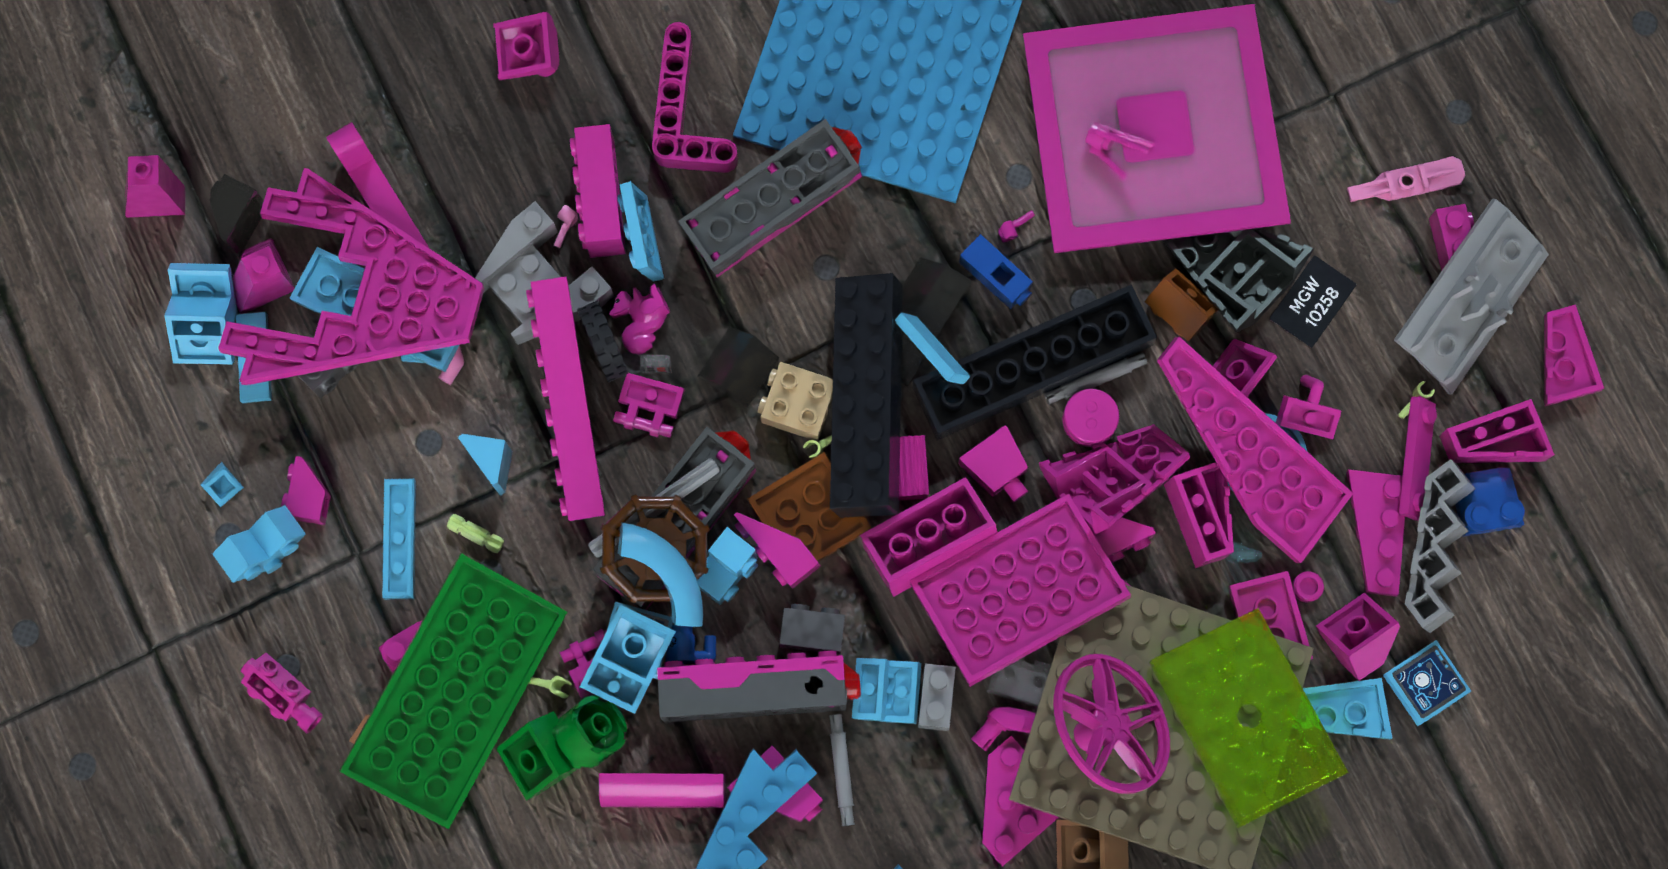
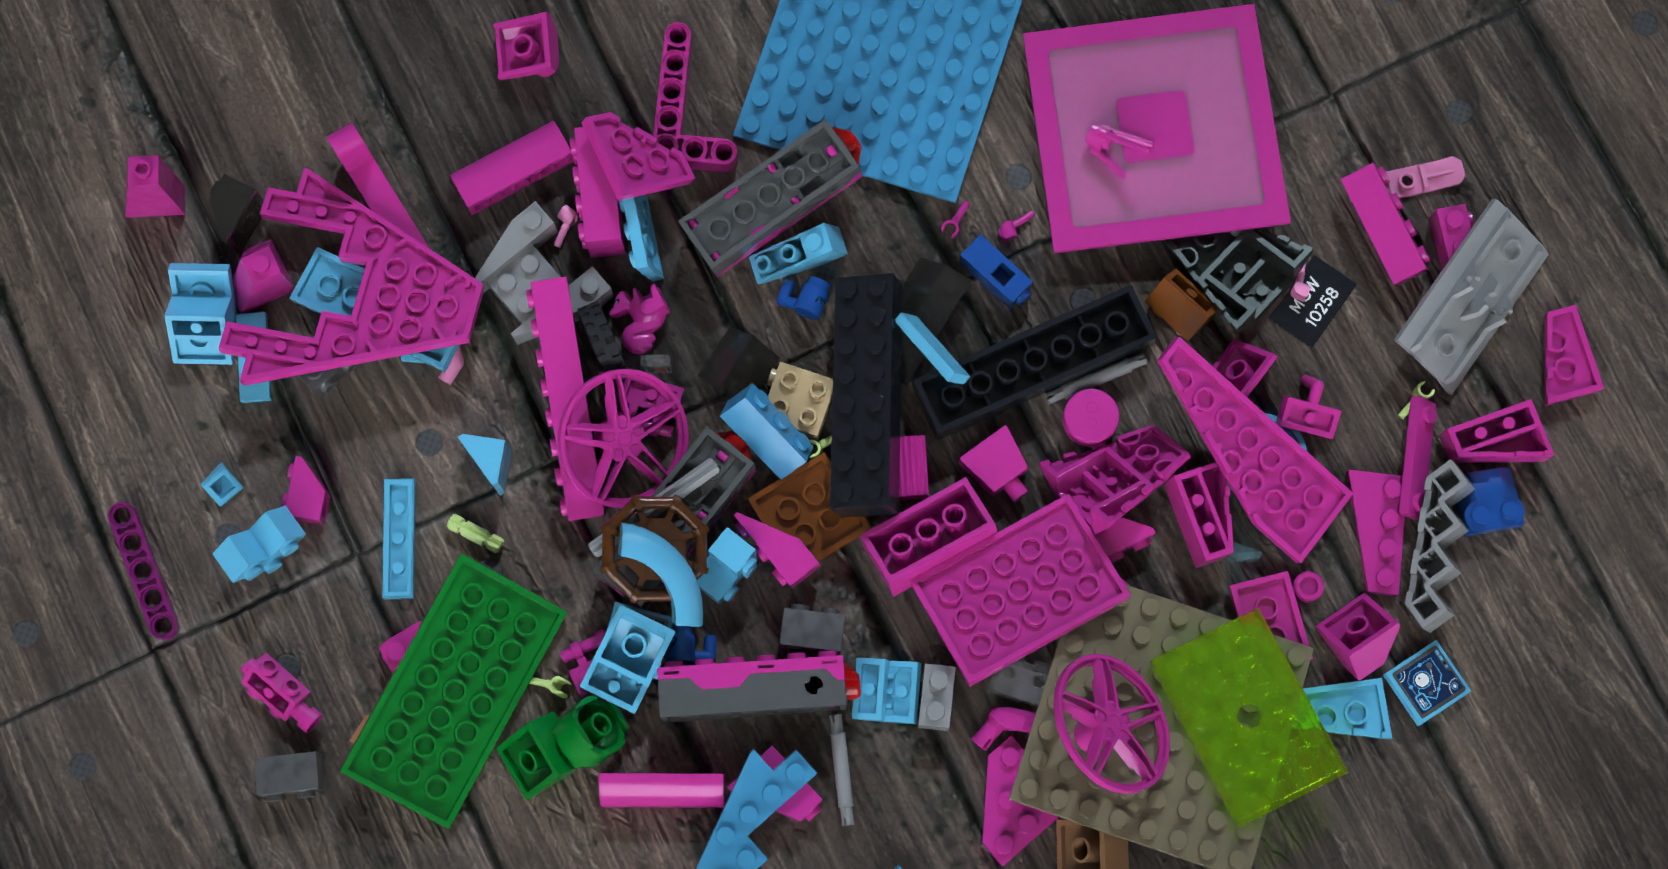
(143, 586): none -> magenta beam
(289, 775): none -> flat silver brick
(512, 167): none -> dark pink brick
(620, 434): none -> dark pink wheel
(634, 159): none -> dark pink plate
(767, 431): none -> dark azure brick
(799, 253): none -> medium azure slope
(810, 300): none -> blue piece
(956, 219): none -> dark pink hand
(1300, 290): none -> bright pink hand
(1385, 224): none -> dark pink brick

